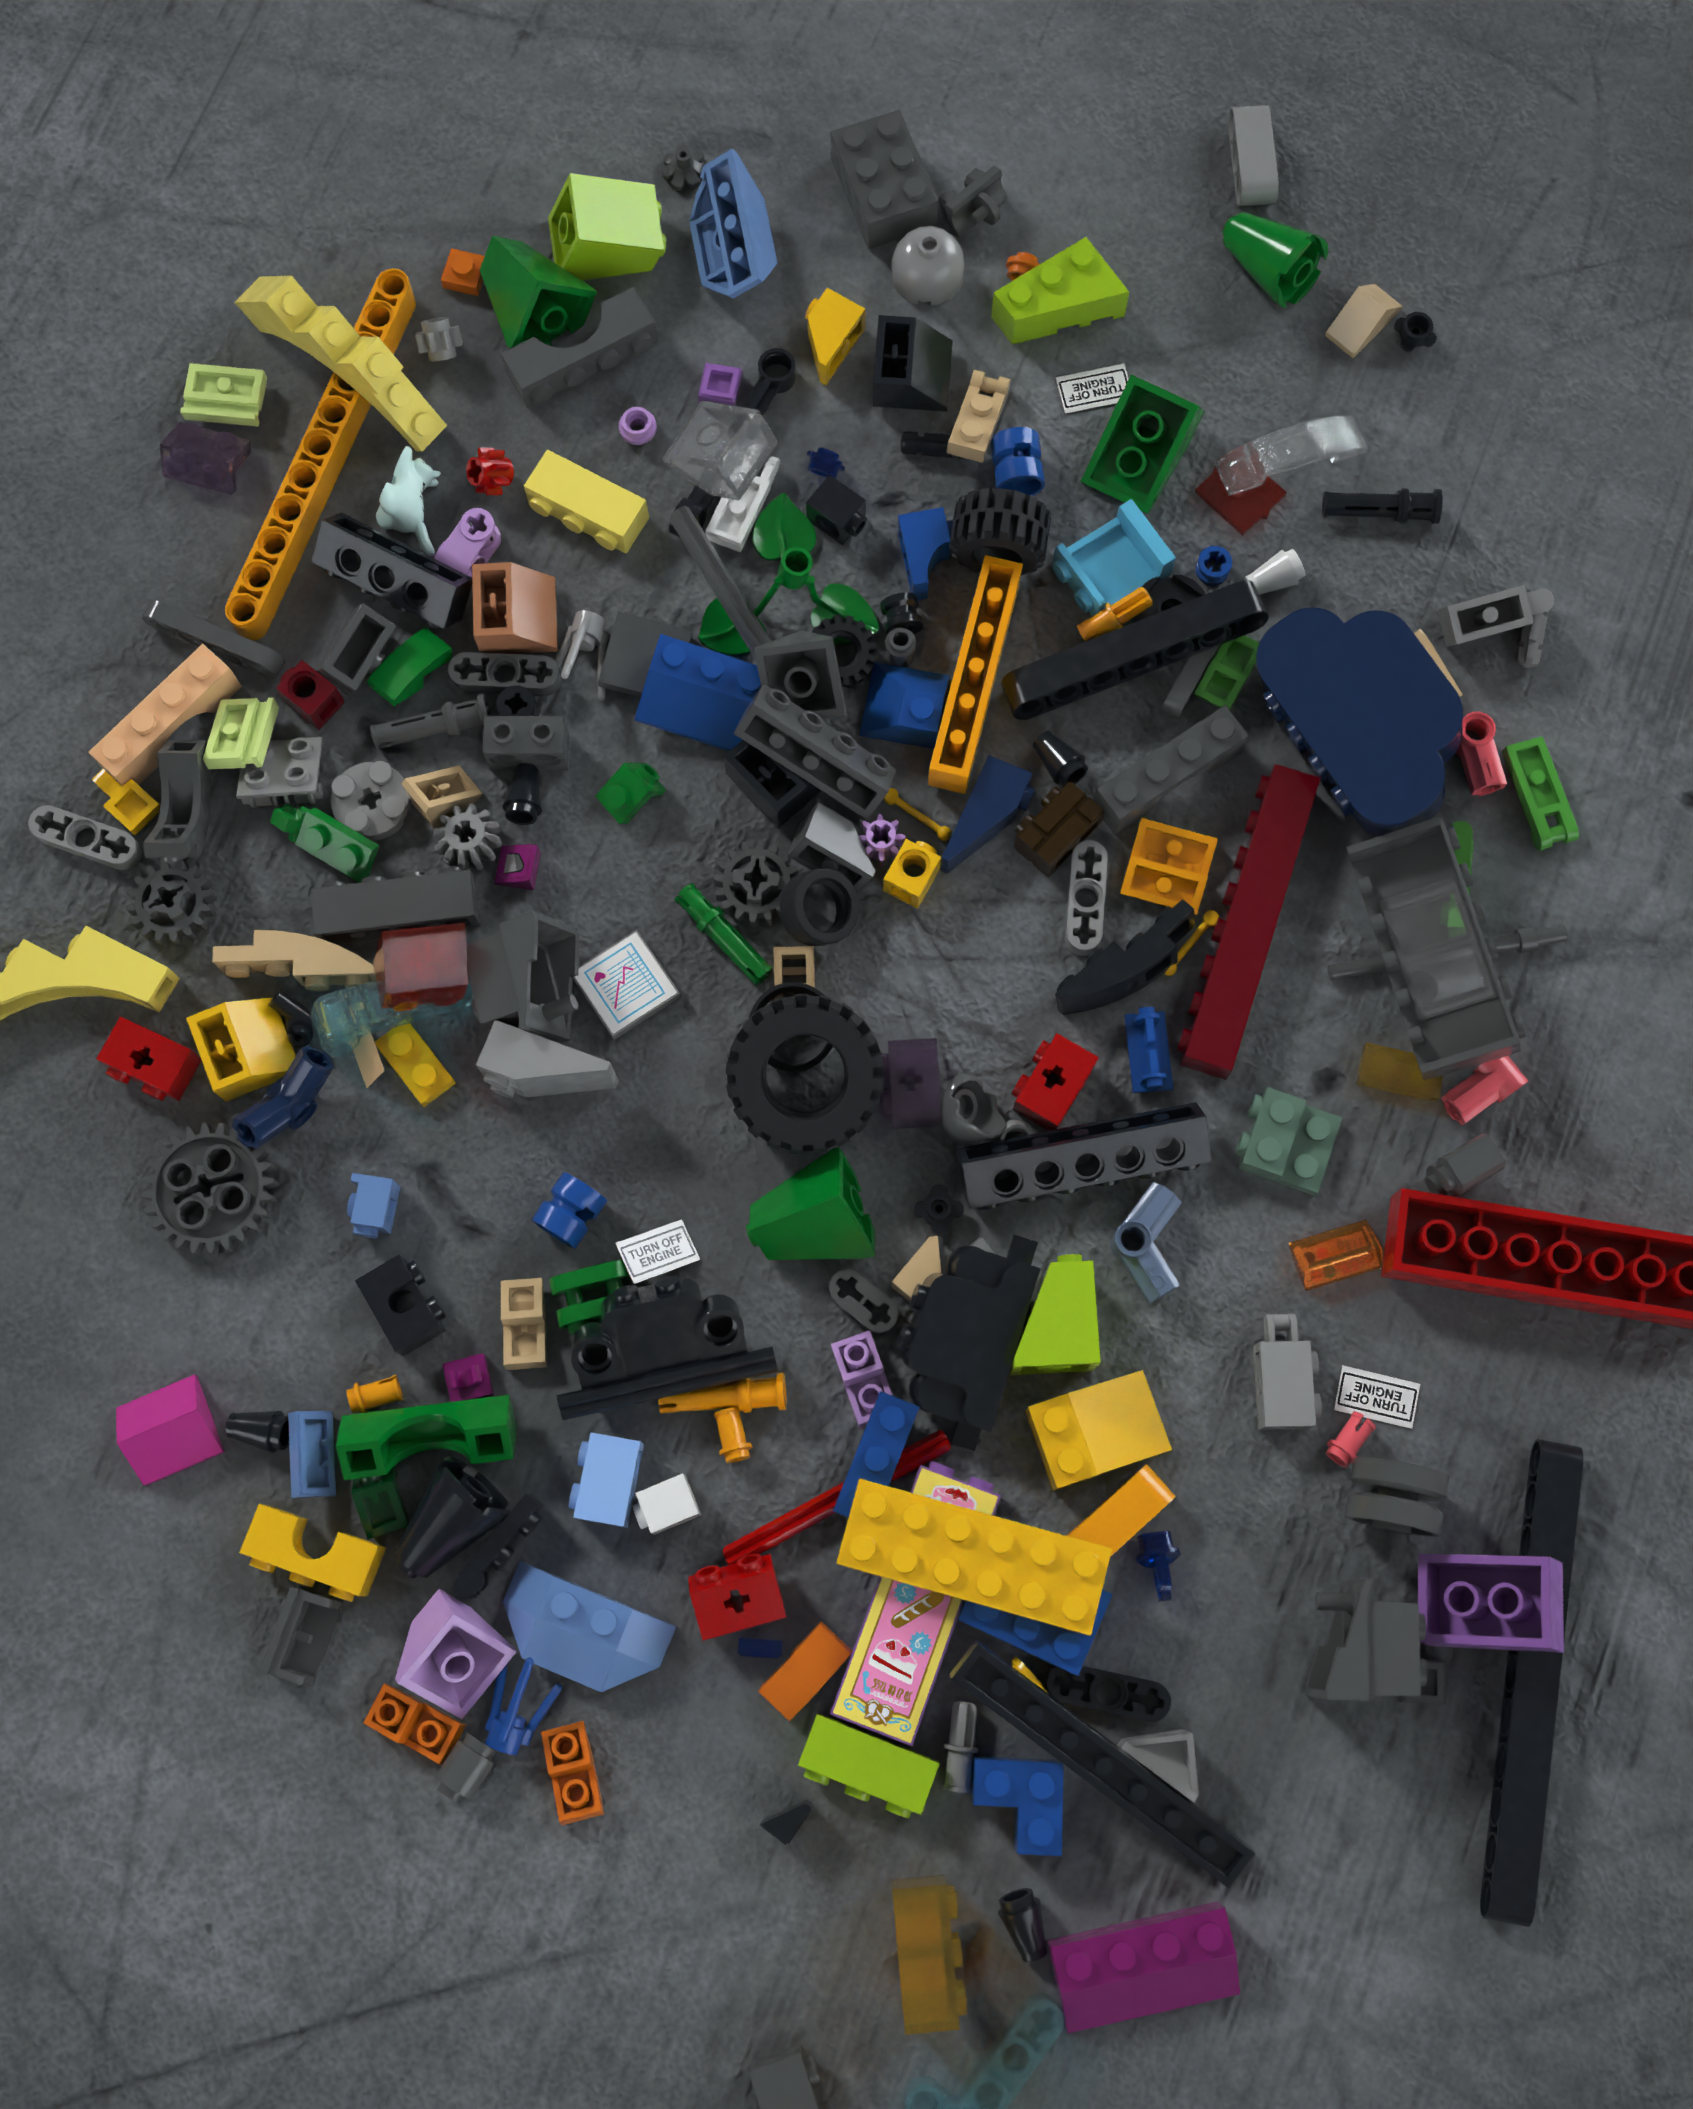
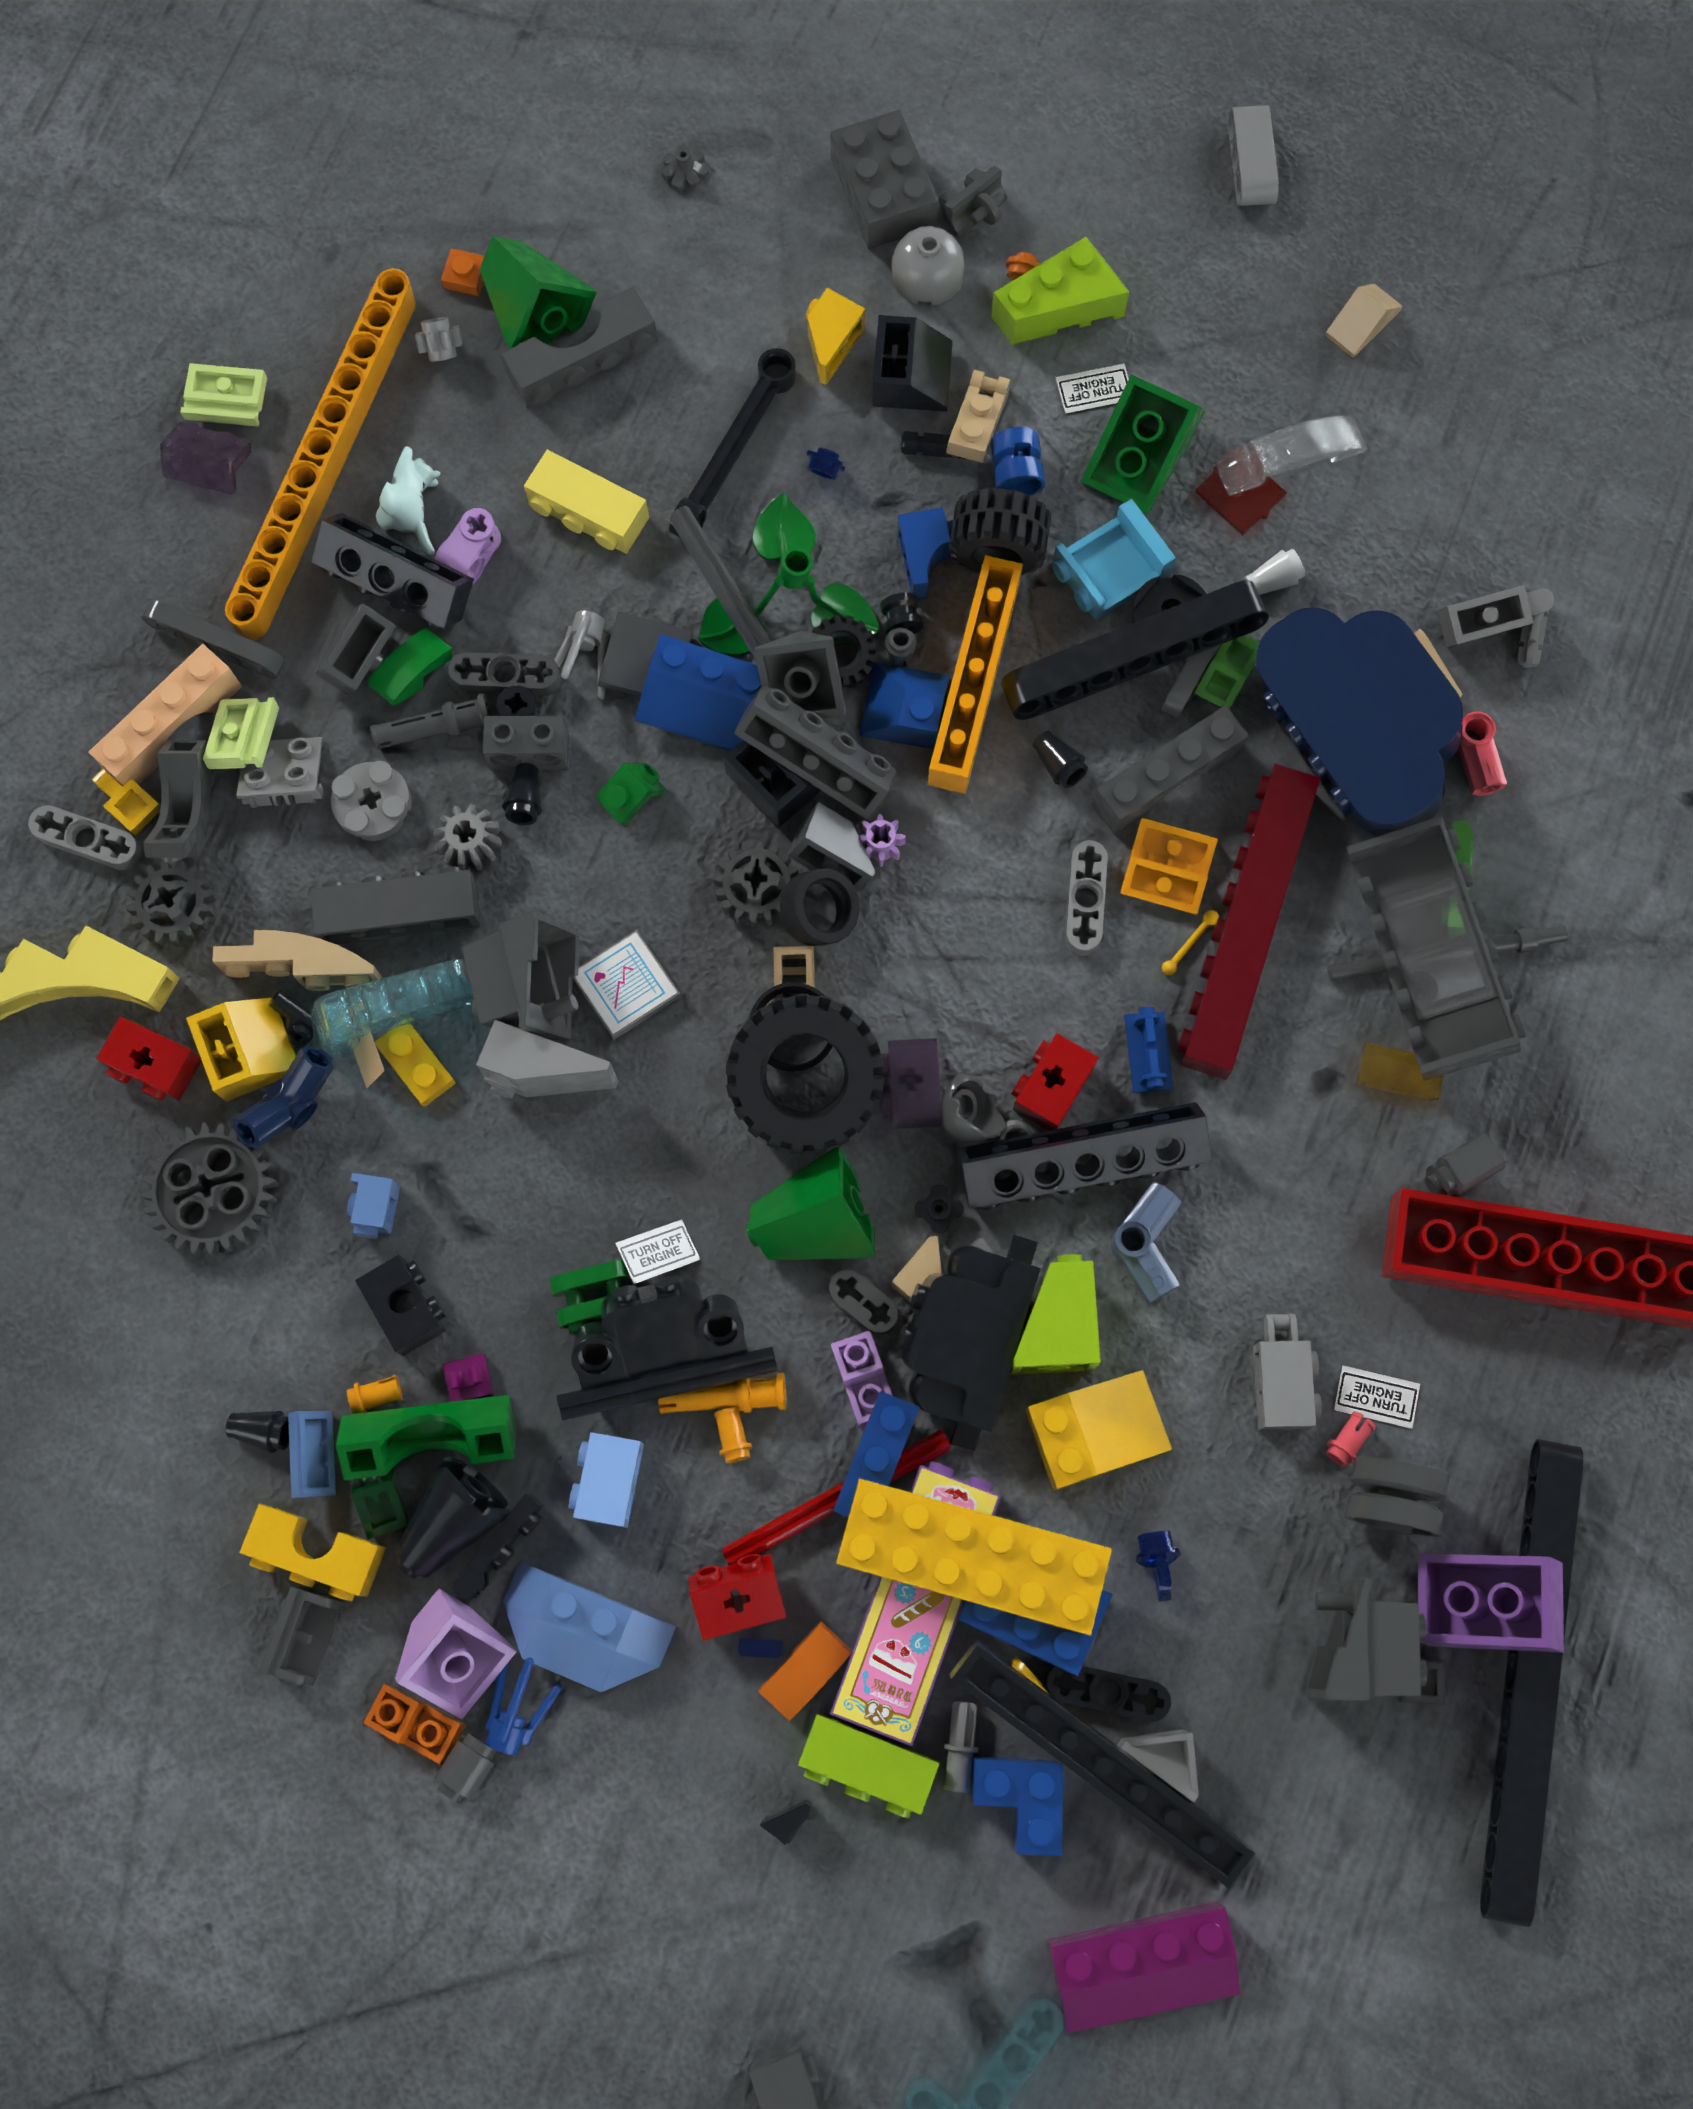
(167, 1431): dark pink slope -> none
(284, 309): light yellow arch -> none
(320, 705): dark red brick -> none
(327, 839): green hinge -> none
(421, 966): clear red slope -> none
(439, 791): tan slope -> none
(490, 471): red gear -> none
(513, 609): nougat slope -> none
(518, 866): magenta slope -> none
(523, 1324): tan slope -> none
(569, 1210): blue wheel -> none
(572, 1773): orange slope -> none
(606, 227): lime slope -> none
(633, 417): lavender plate -> none
(666, 1505): white brick -> none
(716, 926): green pin -> none
(720, 384): medium lavender tile -> none
(722, 448): clear slope -> none
(731, 228): medium blue wedge -> none
(736, 518): white hinge -> none
(836, 510): black brick -> none
(892, 797): yellow hinge -> none
(908, 888): yellow brick -> none
(928, 1954): clear yellow brick -> none
(990, 809): dark blue slope -> none
(1024, 1923): black cone -> none
(1057, 828): dark brown brick -> none
(1116, 614): light orange axle -> none
(1119, 973): black slope -> none
(1125, 1511): light orange beam -> none
(1213, 553): blue bush -> none
(1276, 255): green cone -> none
(1287, 1141): sand green plate -> none
(1336, 1254): clear orange slope -> none
(1401, 506): black pin -> none
(1416, 322): black plate -> none
(1488, 1084): coral piece -> none
(1540, 792): bright green plate -> none

